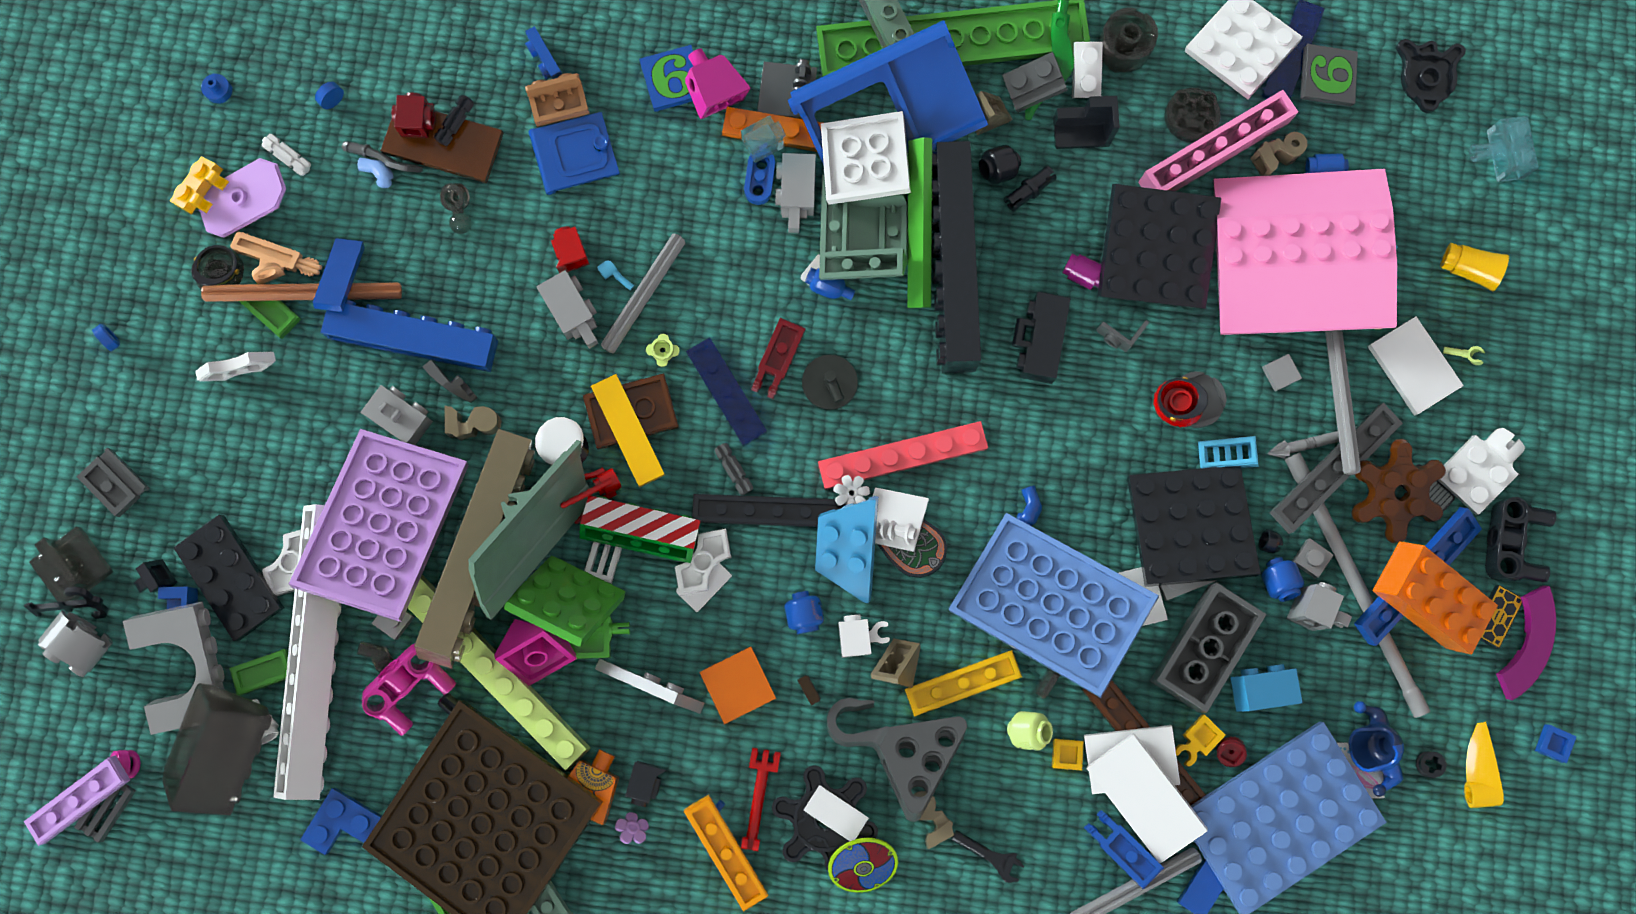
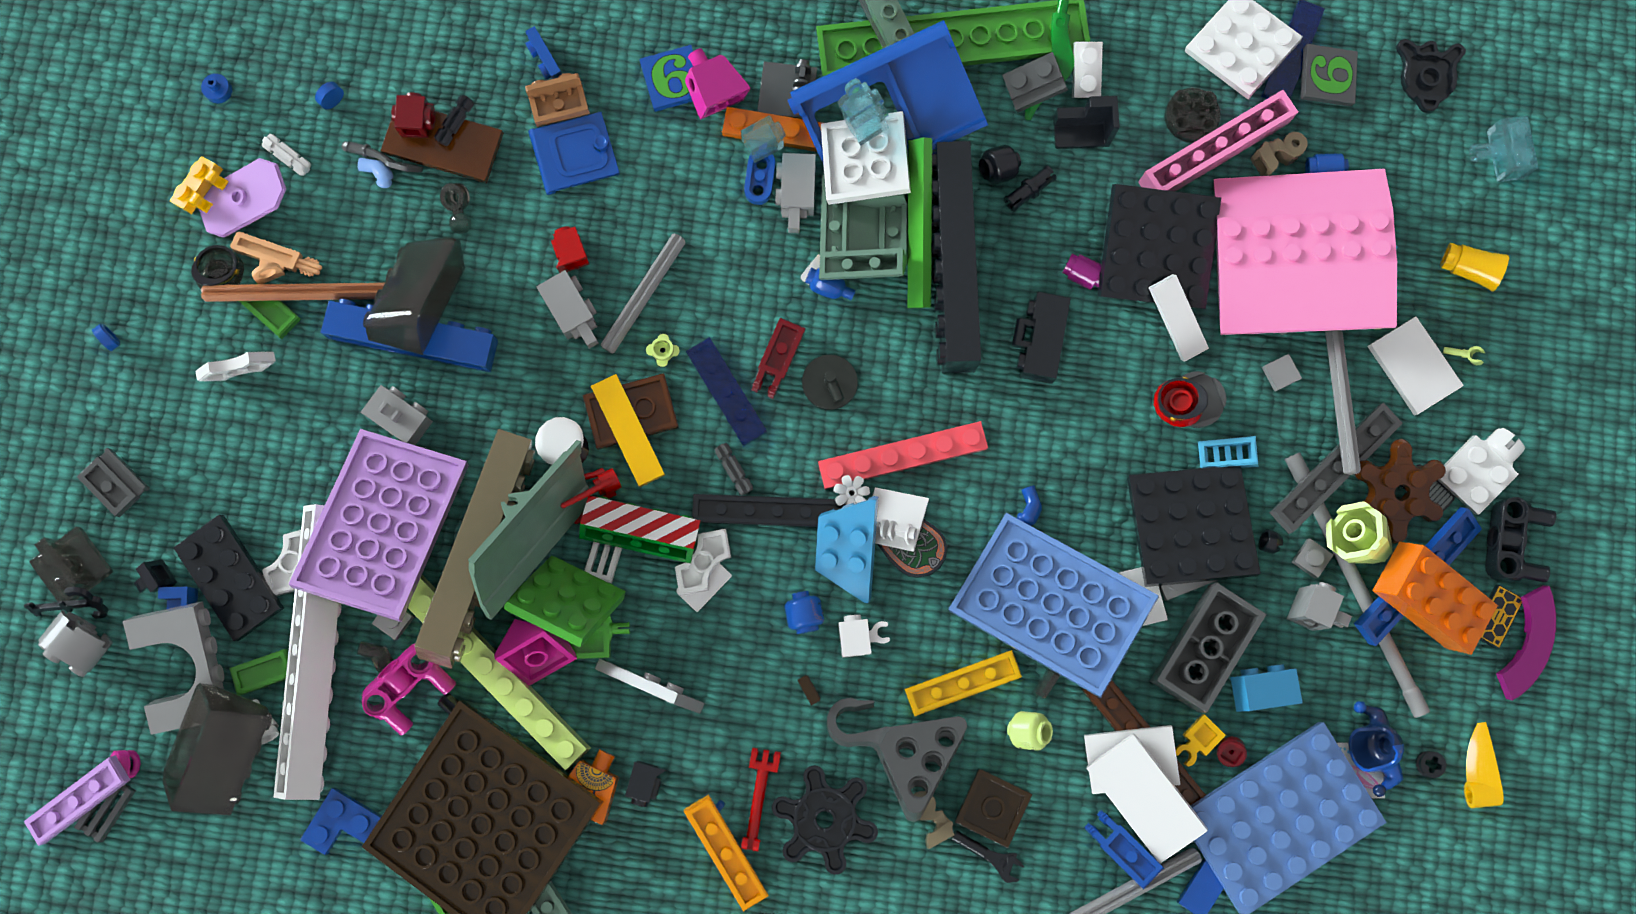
(338, 275): blue tile -> none
(415, 294): none -> clear smoke windscreen
(456, 386): dark grey slope -> none
(480, 419): dark tan leg -> none
(608, 269): medium azure hand -> none
(632, 828): lavender plant -> none
(737, 685): orange tile -> none
(836, 813): white tile -> none
(863, 111): none -> clear light blue hinge
(863, 865): shield -> none
(898, 663): dark tan slope -> none
(993, 110): dark tan slope -> none
(993, 808): none -> dark brown plate
(1067, 754): yellow tile -> none
(1116, 339): dark grey bracket -> none
(1128, 40): clear smoke brick -> none
(1178, 317): none -> white tile
(1282, 579): blue head -> none
(1285, 449): light grey piece -> none
(1359, 534): none -> yellowish green cone
(1555, 743): blue plate -> none

